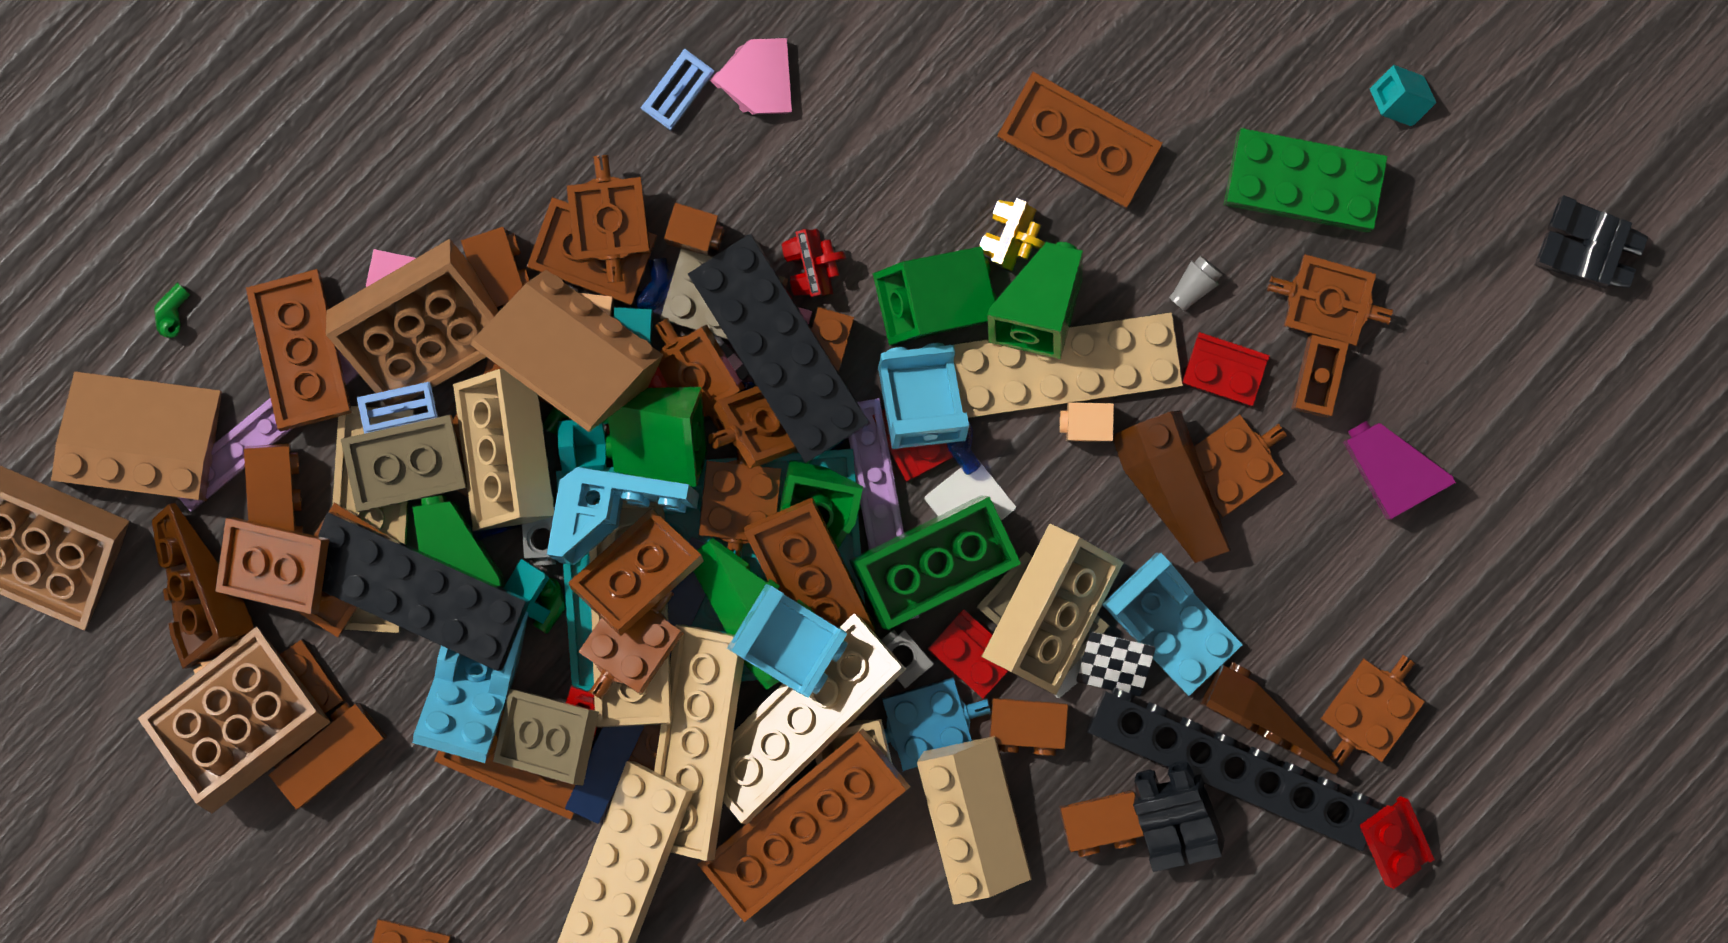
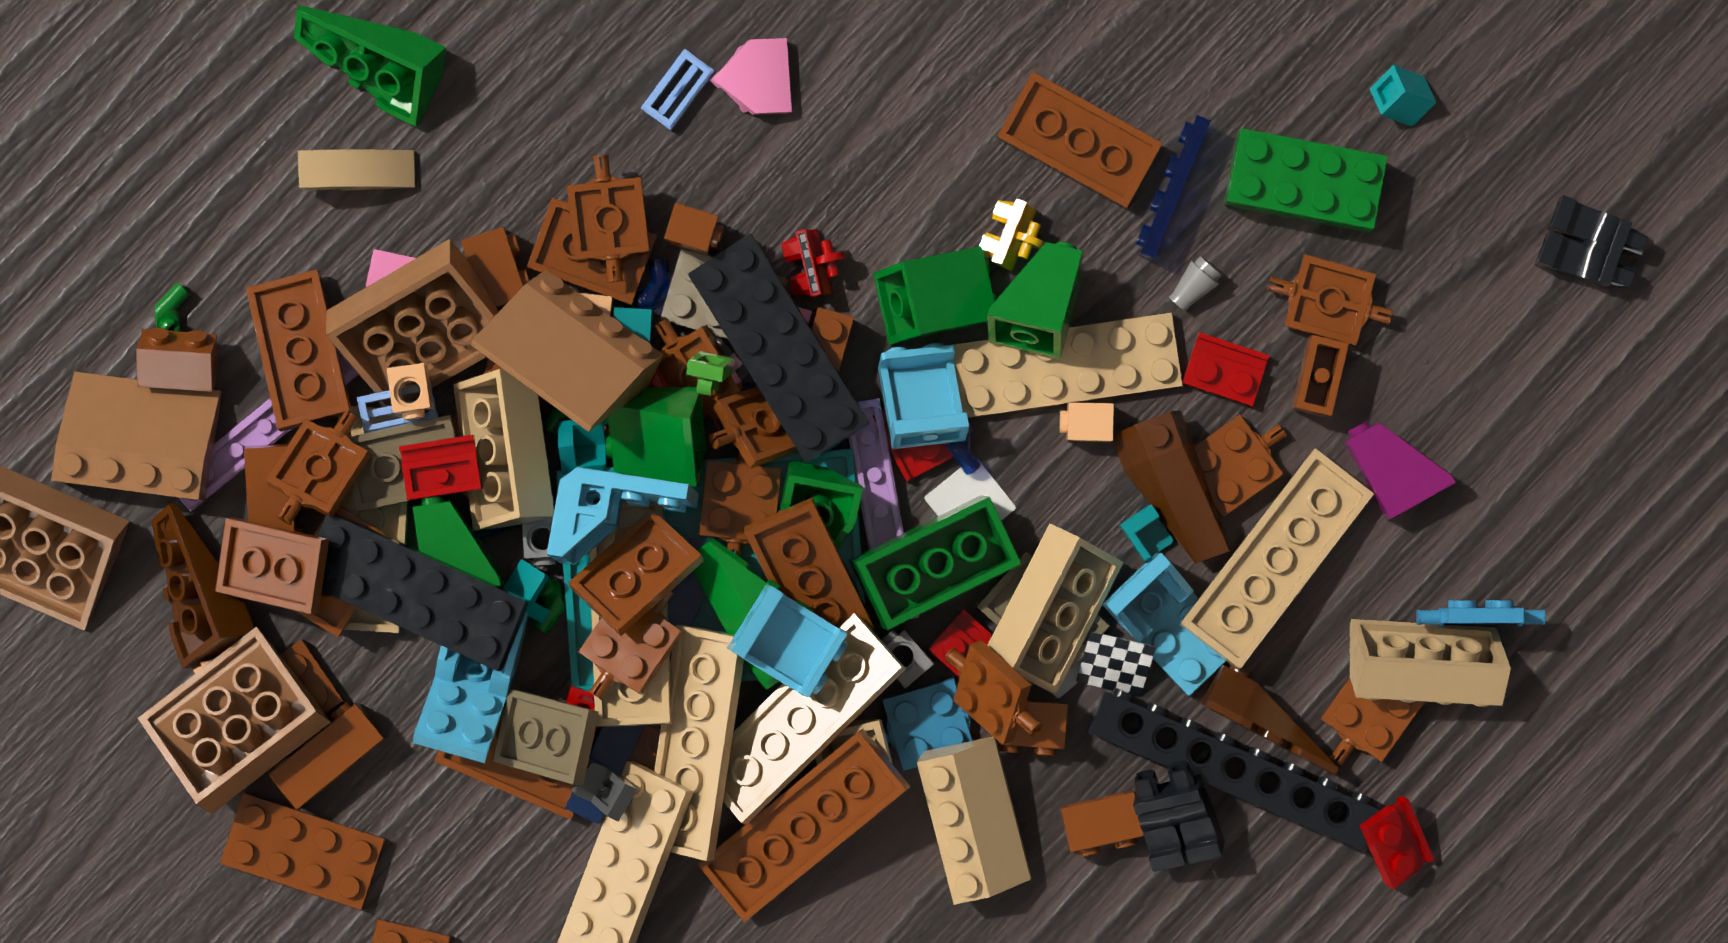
(177, 359): none -> brick
(302, 851): none -> dark orange plate
(318, 468): none -> dark orange plate
(356, 169): none -> tan slope
(384, 60): none -> green wedge
(401, 376): none -> light nougat brick
(440, 467): none -> red plate
(606, 790): none -> dark grey bracket
(710, 370): none -> bright green tile
(992, 692): none -> dark orange plate
(1146, 533): none -> teal panel
(1165, 202): none -> clear blue plate
(1276, 559): none -> tan plate
(1427, 663): none -> tan slope
(1494, 612): none -> dark azure plate

